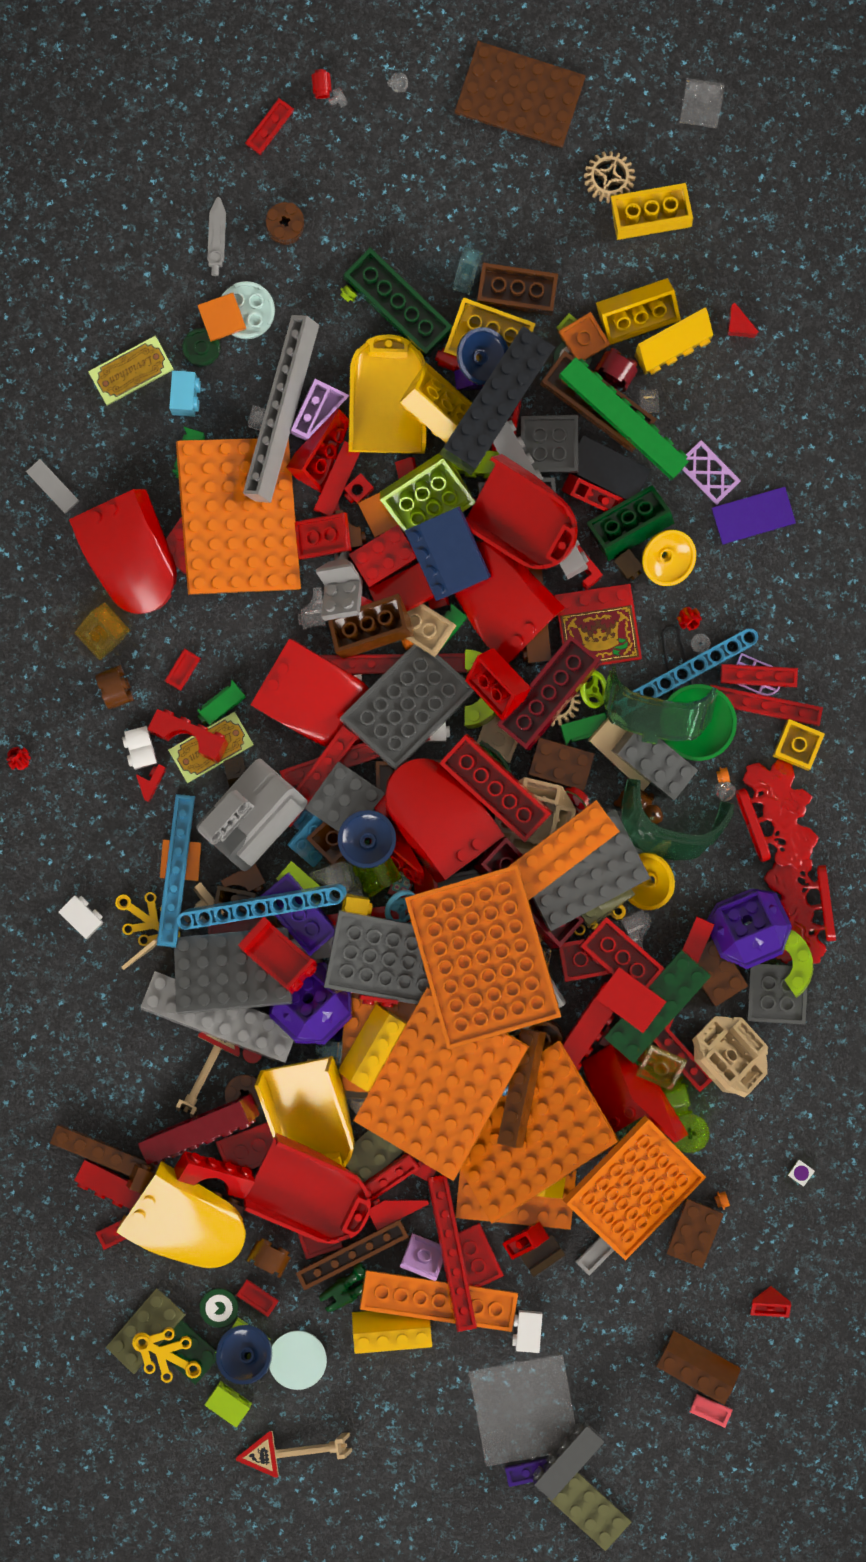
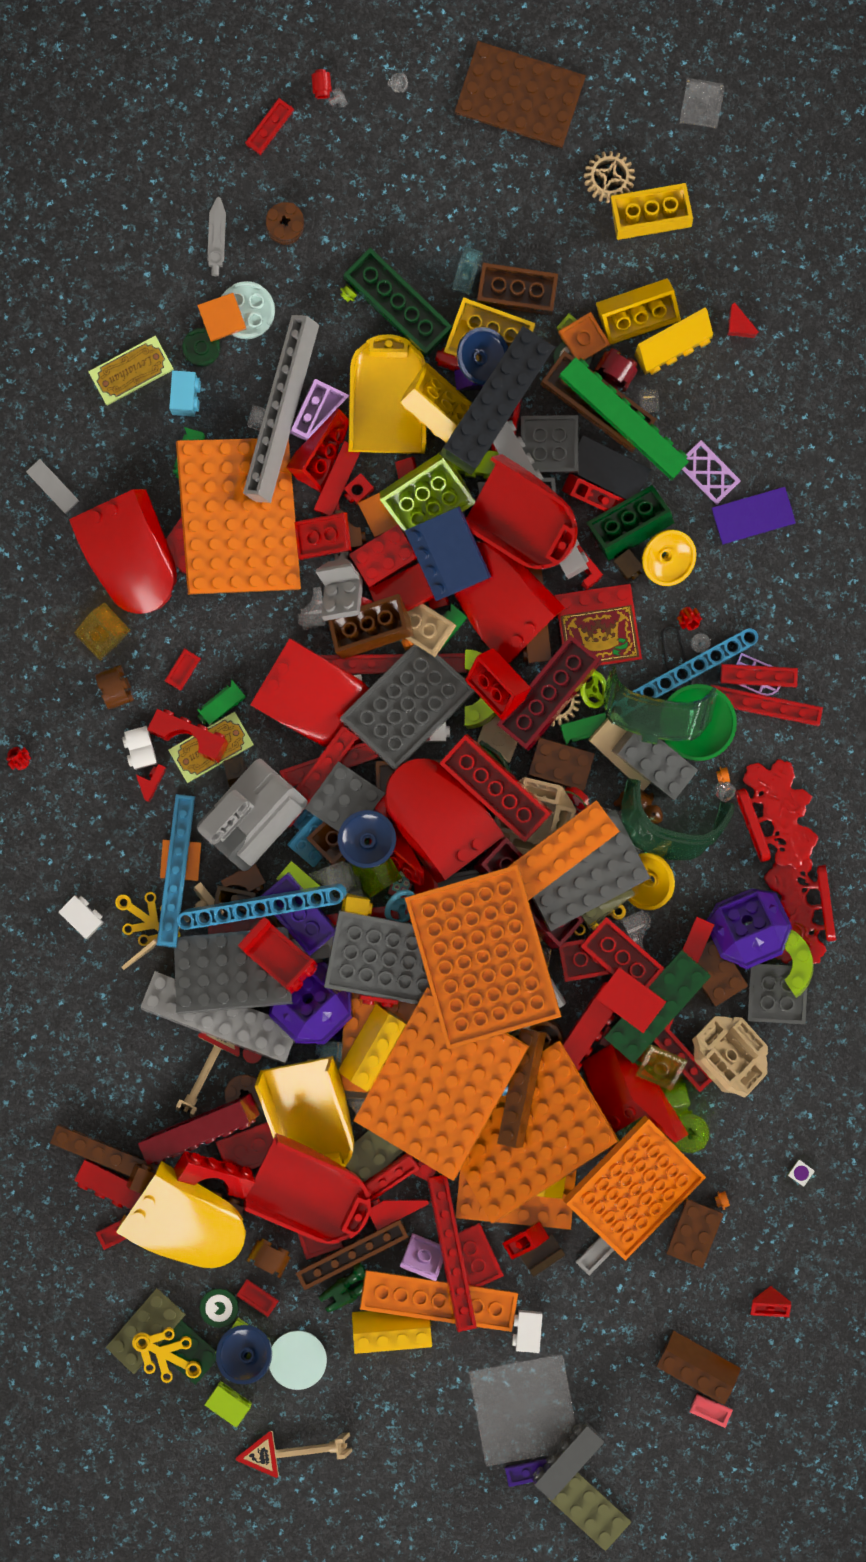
(798, 744): yellow brick -> none

